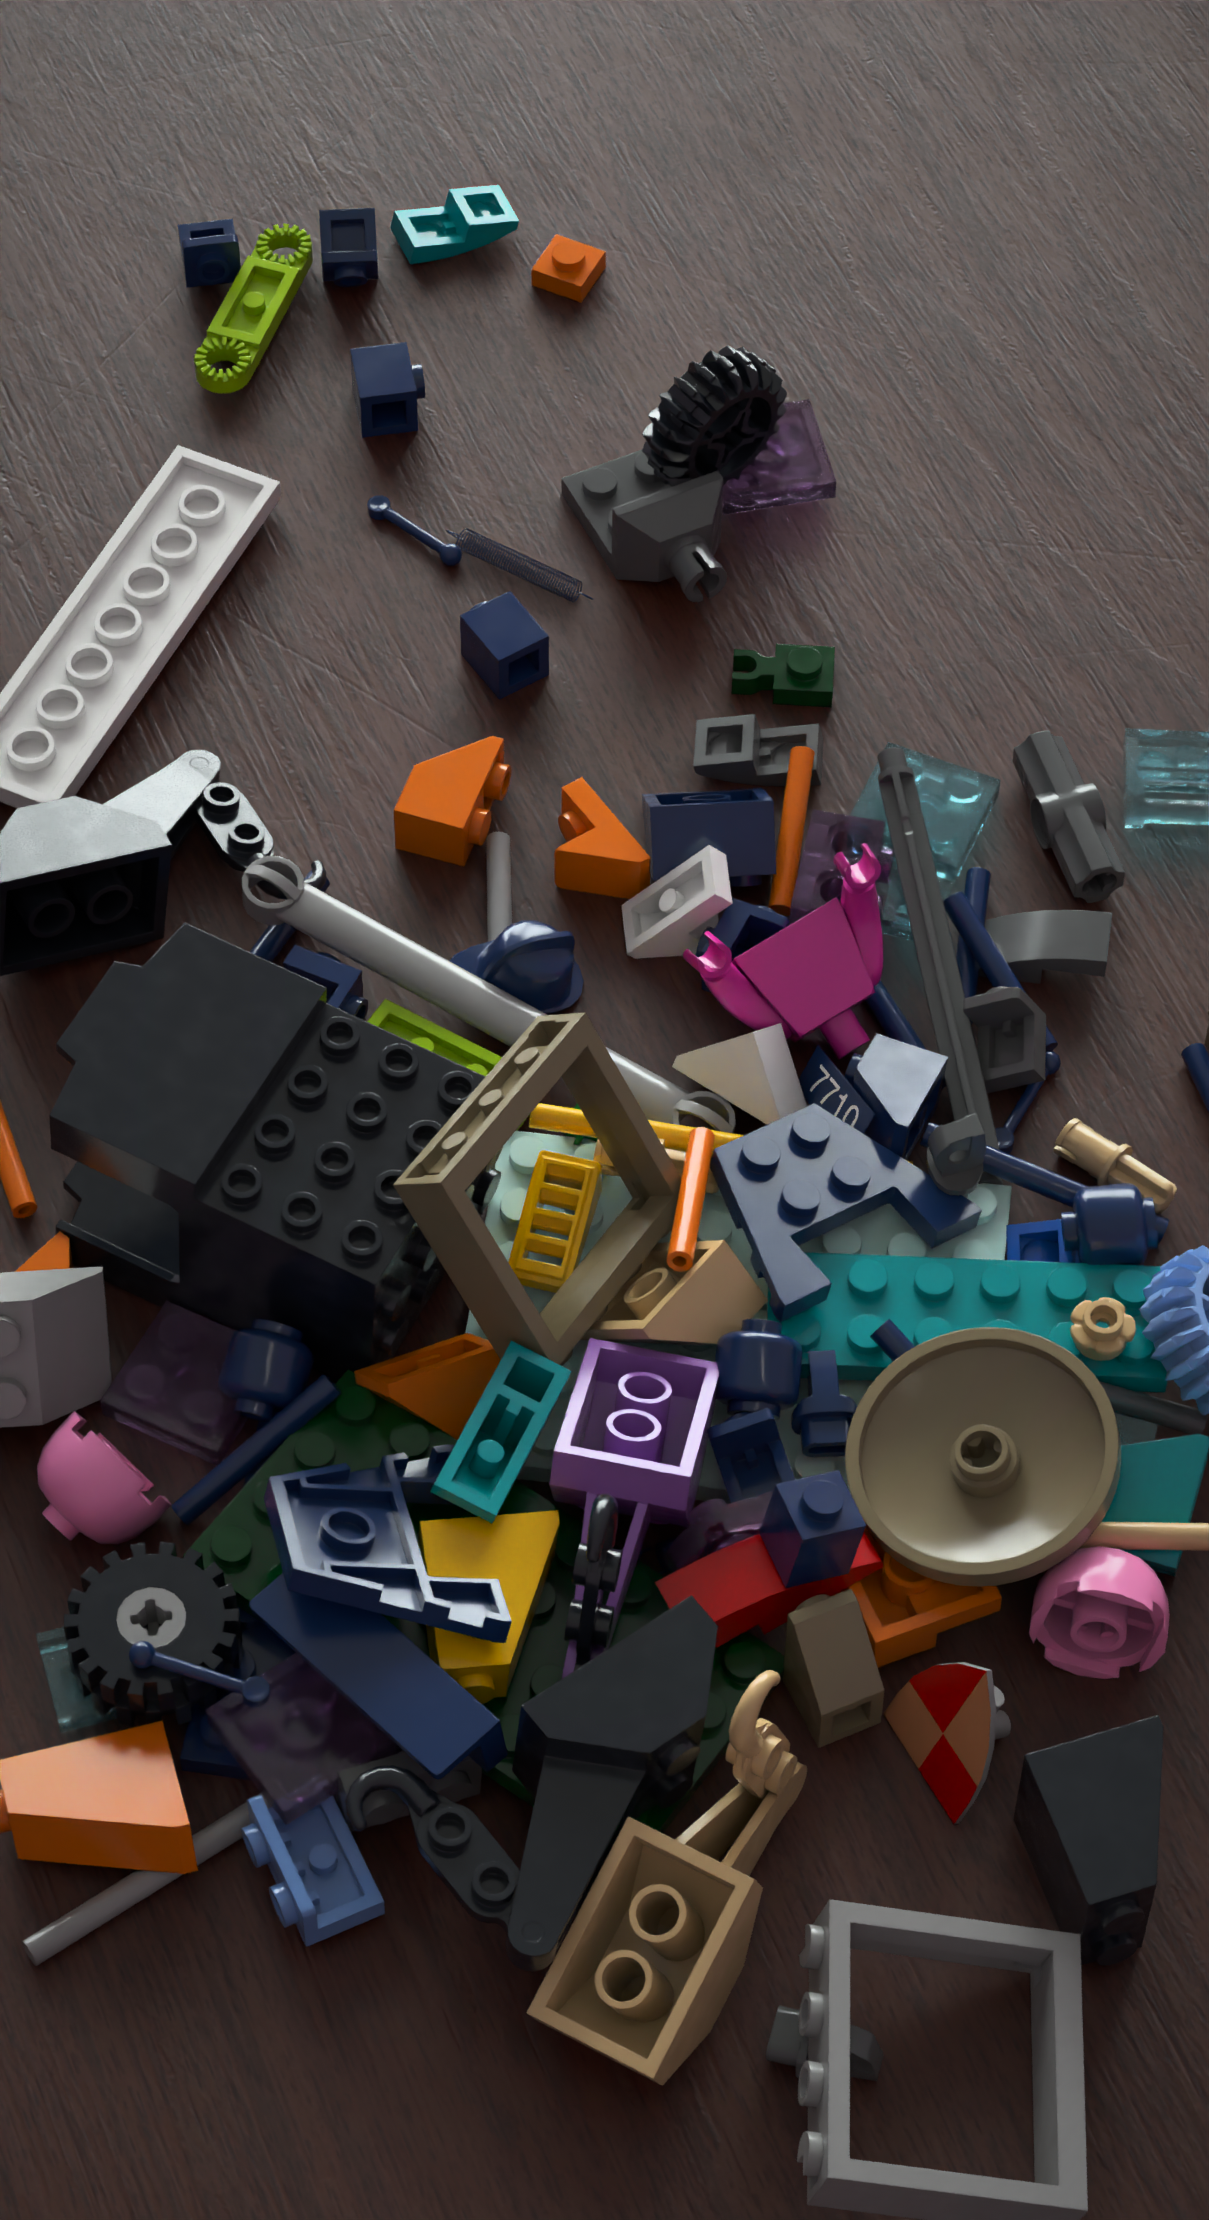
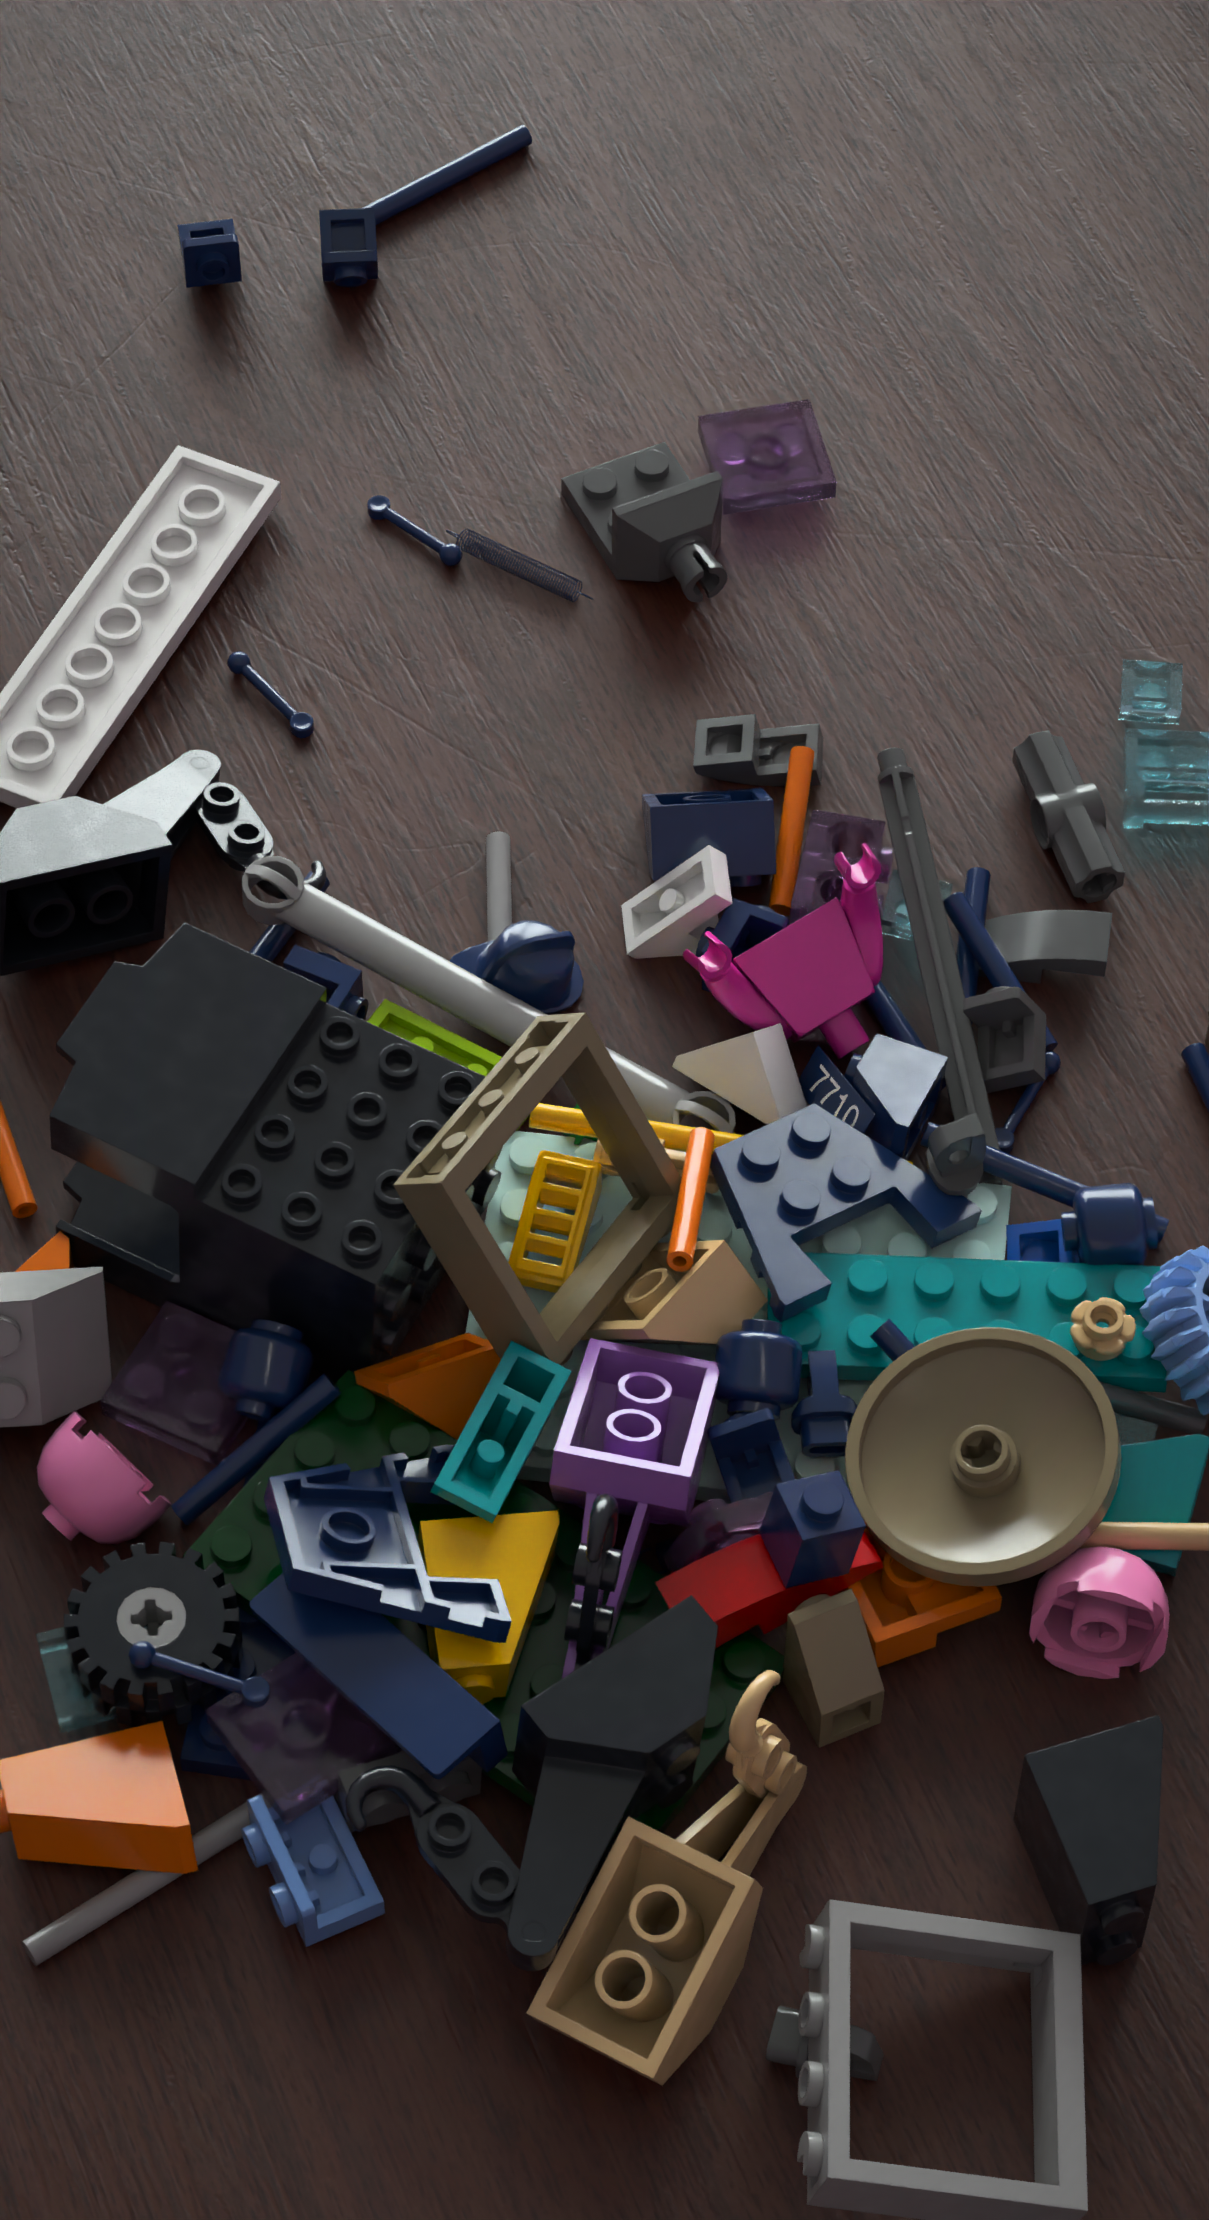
(253, 309): lime plate -> none
(300, 722): none -> dark blue hinge
(386, 389): dark blue brick -> none
(450, 173): none -> dark blue bar
(450, 801): orange slope -> none
(465, 223): teal slope -> none
(504, 644): dark blue brick -> none
(568, 268): orange plate -> none
(598, 850): orange slope -> none
(715, 417): black gear -> none
(796, 674): dark green plate -> none
(949, 1729): shield -> none
(952, 803): clear light blue plate -> none
(1111, 1163): tan axle -> none
(1150, 691): none -> clear light blue plate

